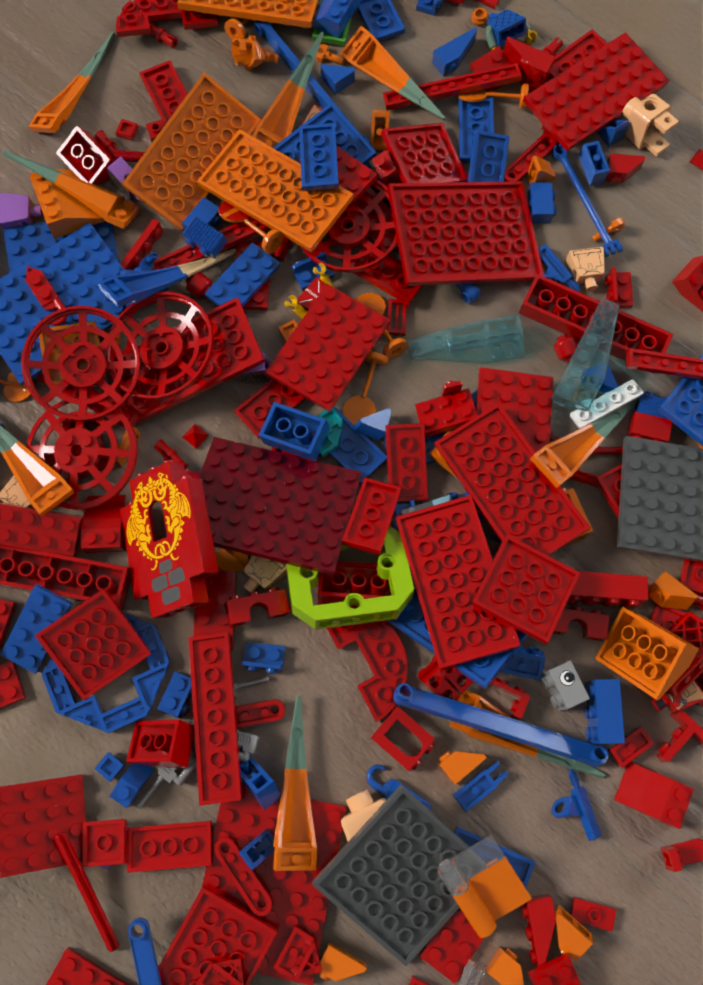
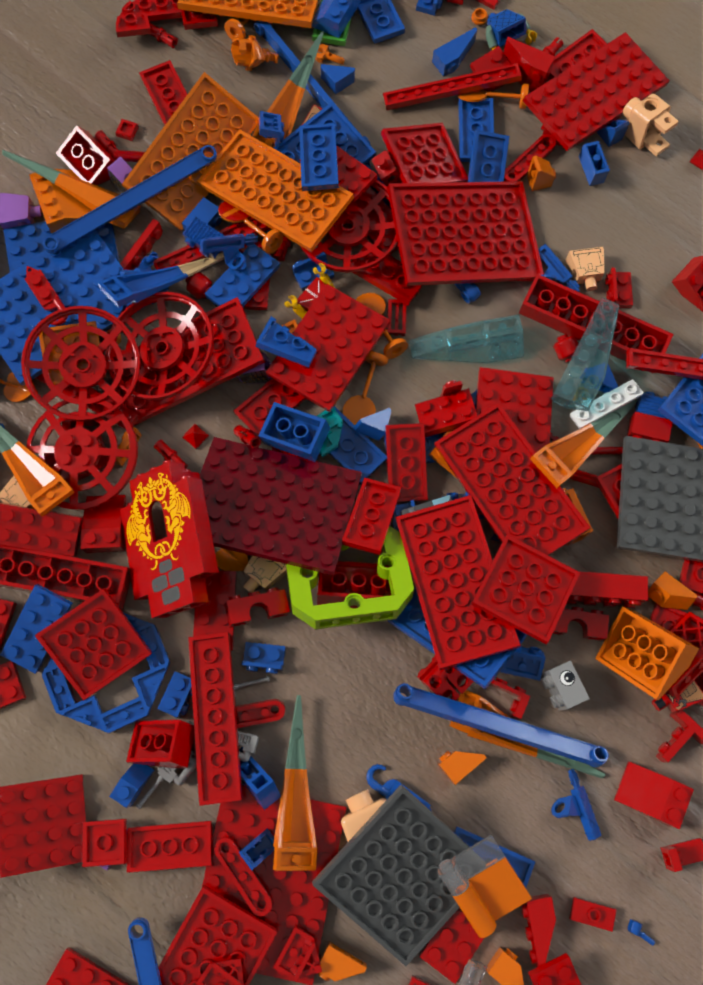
(58, 110): orange plate -> none
(87, 891): red axle -> none
(109, 766): blue plate -> none
(130, 199): none -> blue piece
(154, 129): red plate -> none
(230, 246): none -> blue piece
(247, 436): none -> red pin
(271, 127): none -> blue bracket
(284, 344): none -> blue wing
(371, 58): orange plate -> none
(380, 120): orange slope -> none
(383, 655): red plate -> none
(406, 761): red panel -> none
(479, 787): blue hinge -> none
(541, 202): blue brick -> none
(572, 935): orange slope -> none
(604, 712): blue brick -> none
(609, 246): blue hinge -> none
(616, 226): orange bar -> none
(623, 167): red slope -> none
(634, 745): red plate -> none
(635, 928): none -> blue hand

